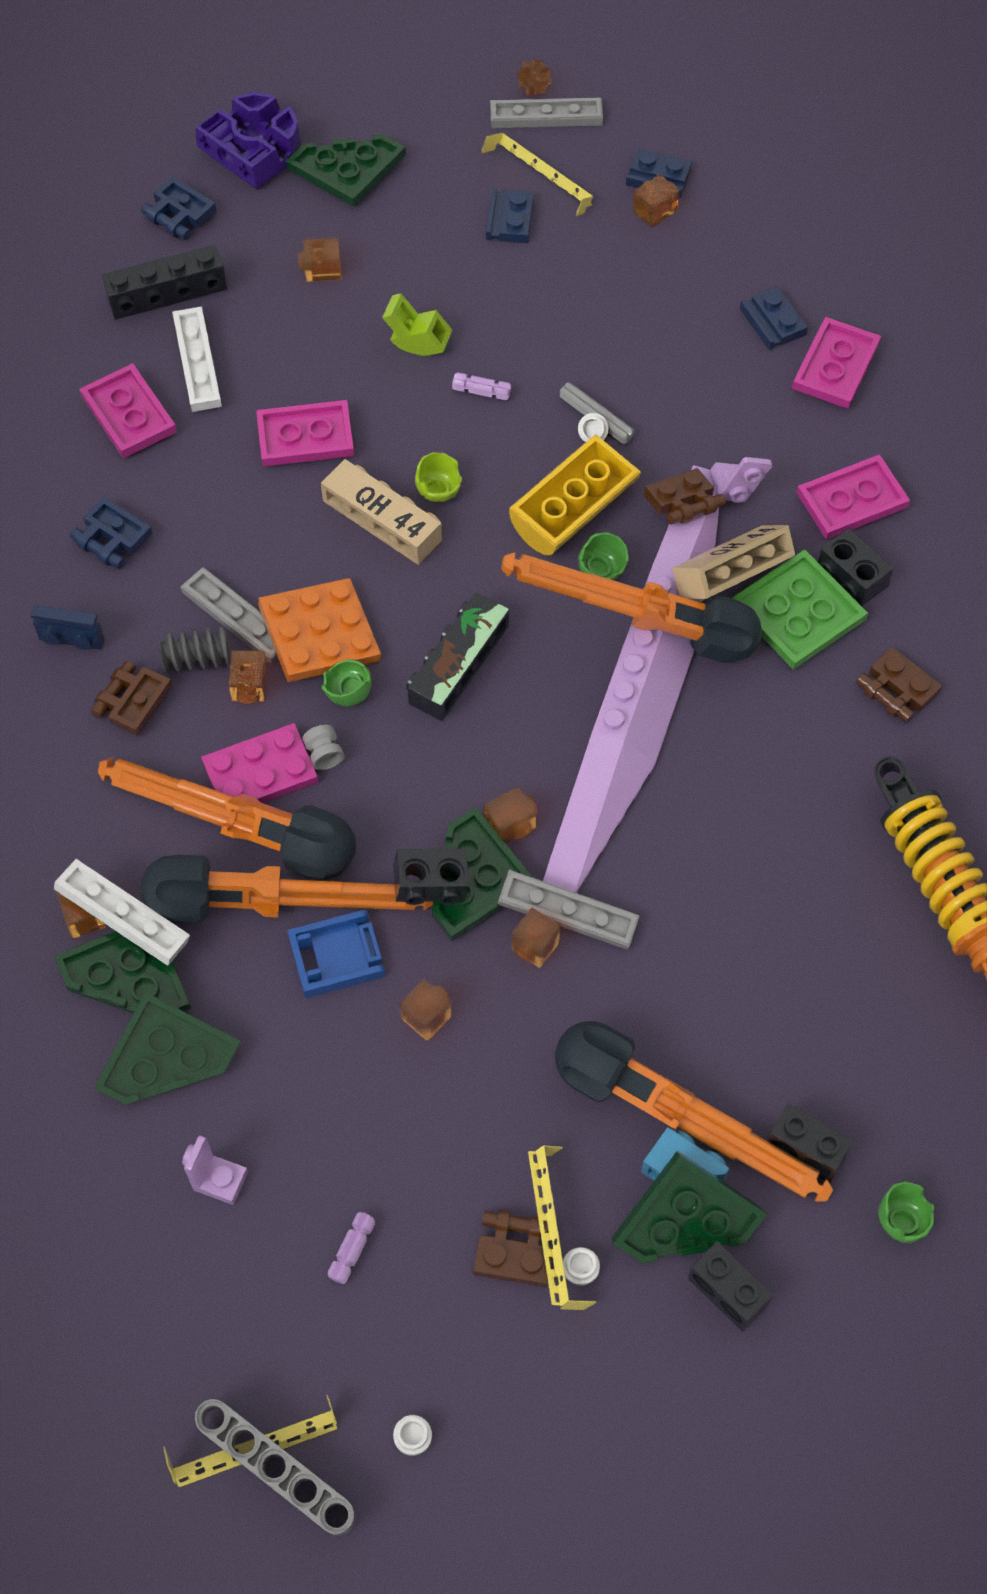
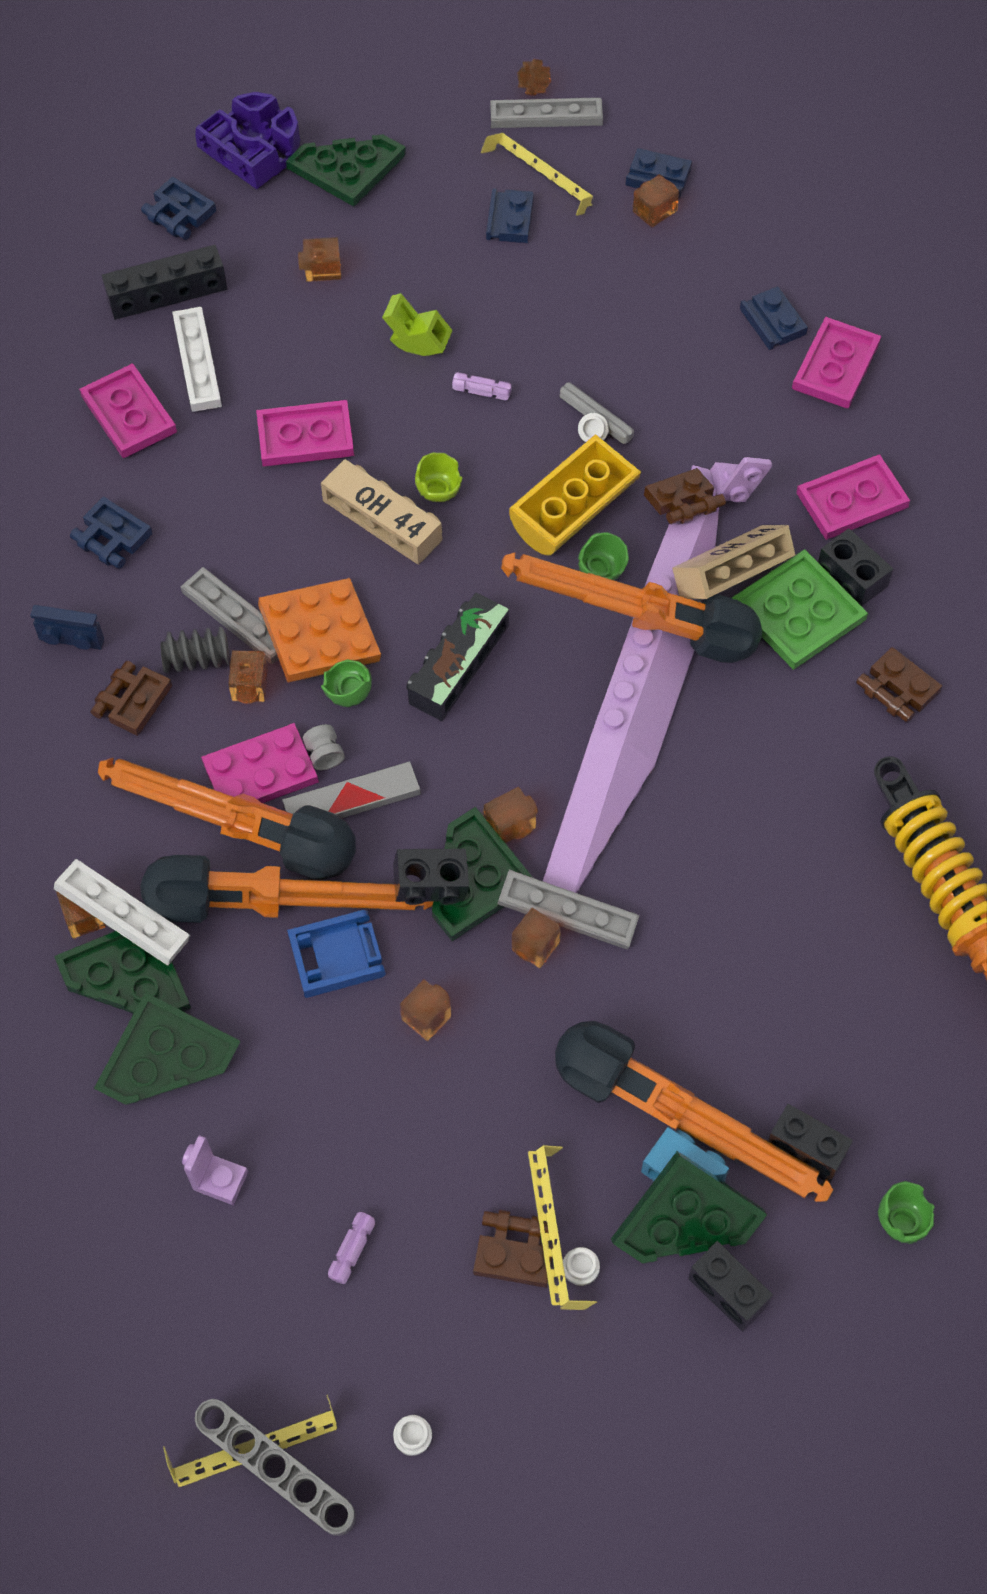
(360, 792): none -> light grey tile

